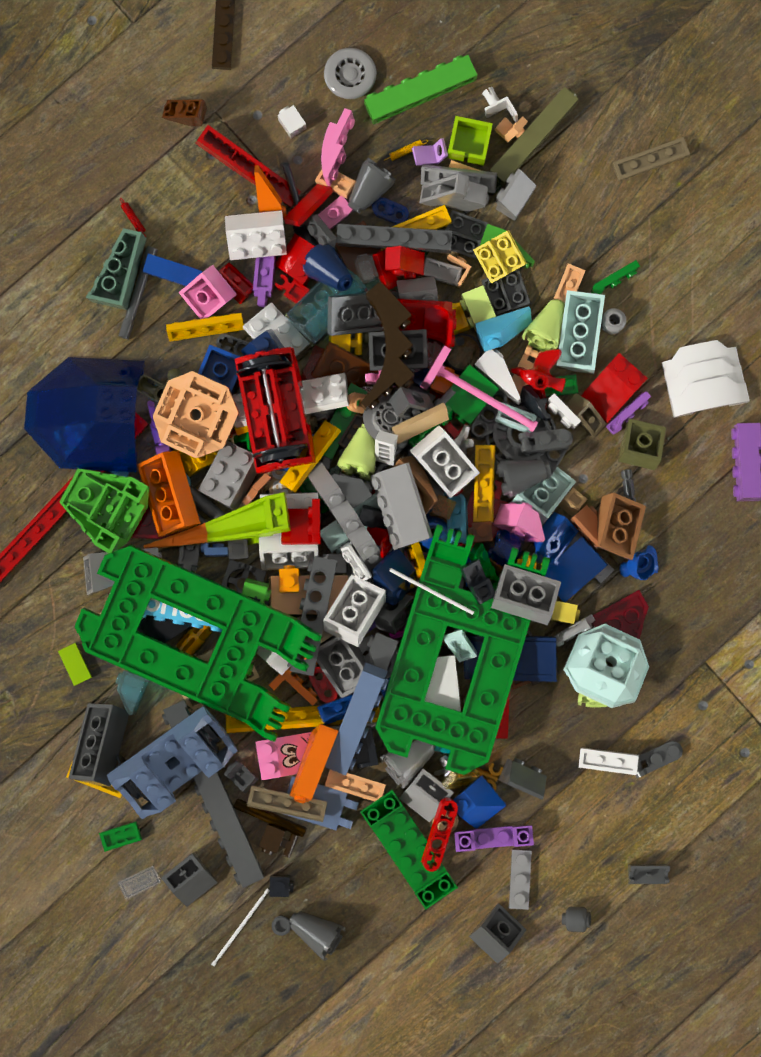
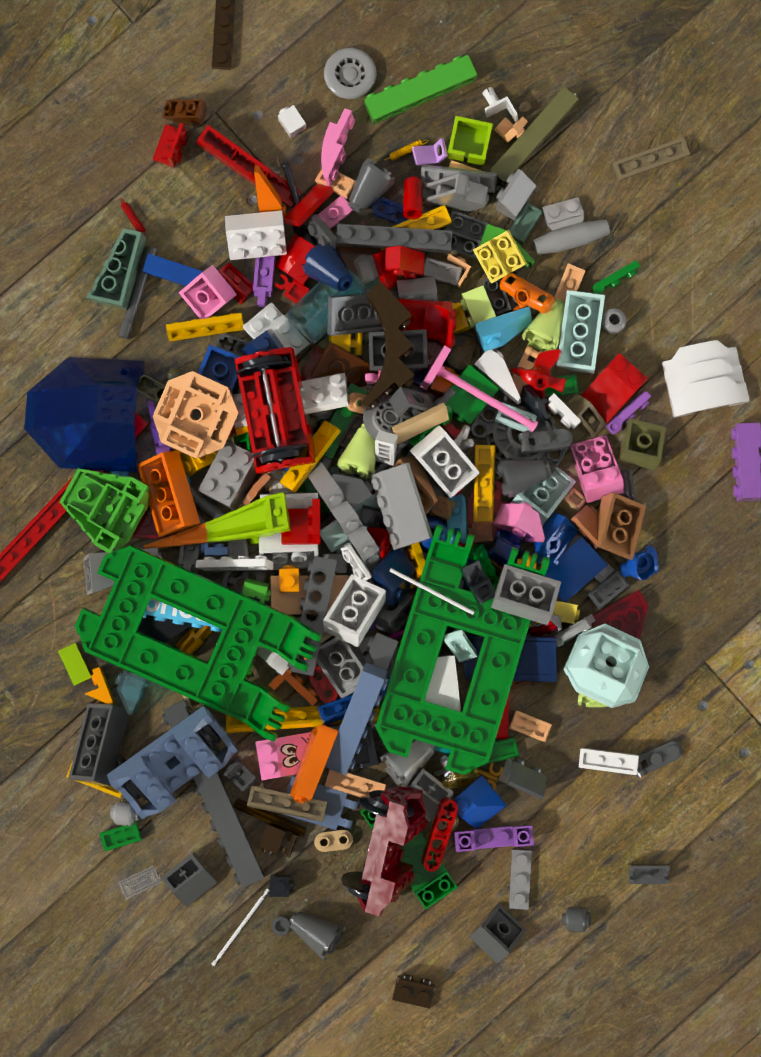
(102, 693): none -> light orange slope
(123, 813): none -> light grey head
(170, 145): none -> red bracket
(228, 564): none -> white plate
(333, 840): none -> tan plate
(398, 819): none -> dark red piece
(413, 198): none -> red brick
(414, 991): none -> dark brown bracket
(504, 750): none -> green tile
(518, 290): none -> orange piece
(525, 222): none -> sand green tile
(530, 726): none -> light nougat plate
(540, 629): none -> slope
(568, 228): none -> light grey plate
(597, 468): none -> bright pink slope
(608, 590): none -> dark grey plate

